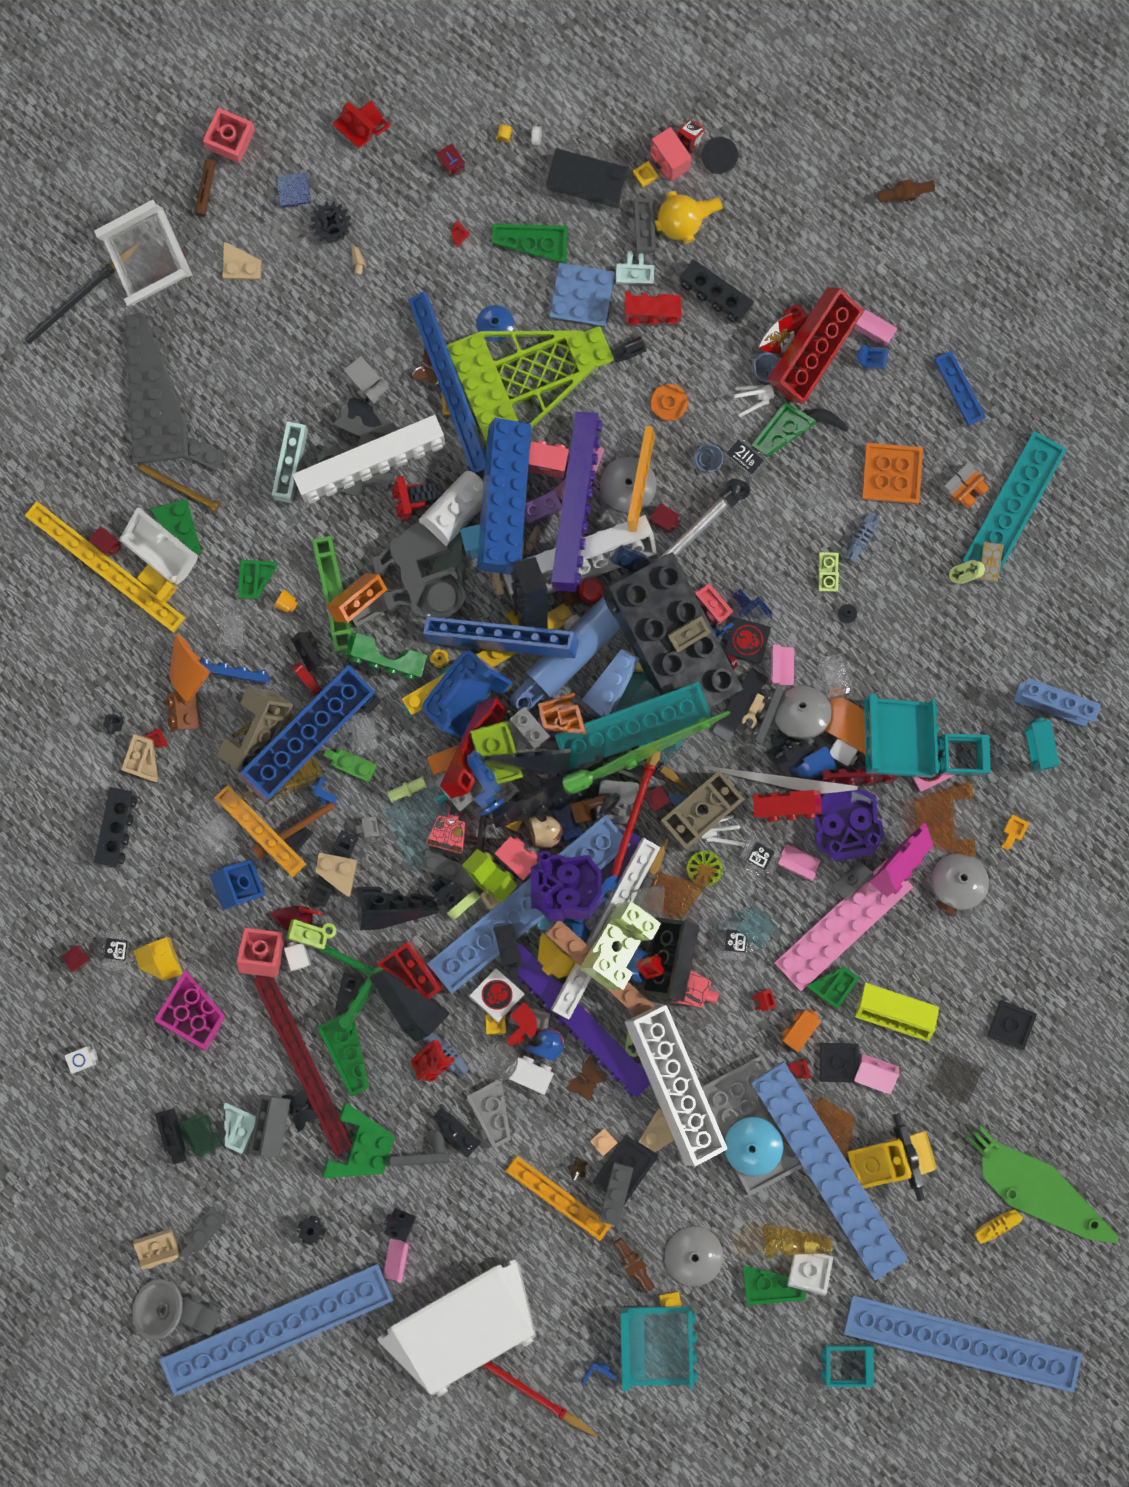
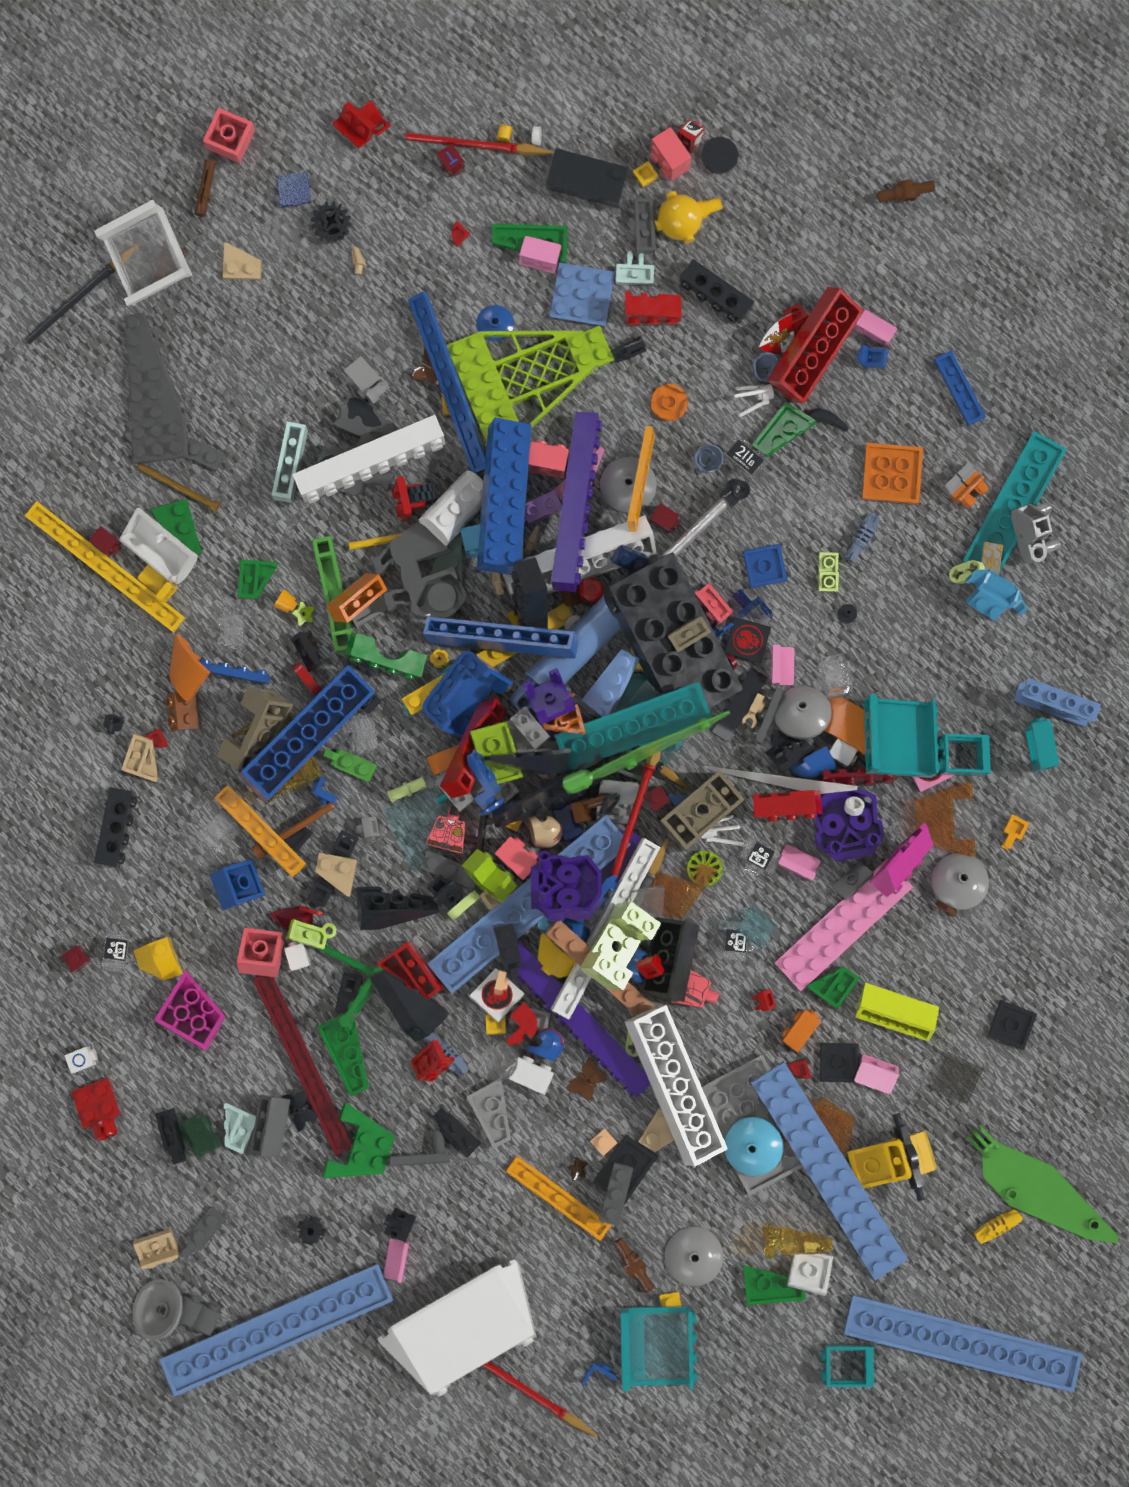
(97, 1108): none -> red plate
(297, 613): none -> lime plate
(372, 542): none -> yellow bar
(501, 983): none -> light nougat plate
(523, 149): none -> red piece
(539, 254): none -> bright pink panel
(550, 698): none -> dark purple panel
(765, 566): none -> blue tile
(854, 806): none -> white tile
(994, 594): none -> dark azure plate
(1031, 528): none -> light grey piece

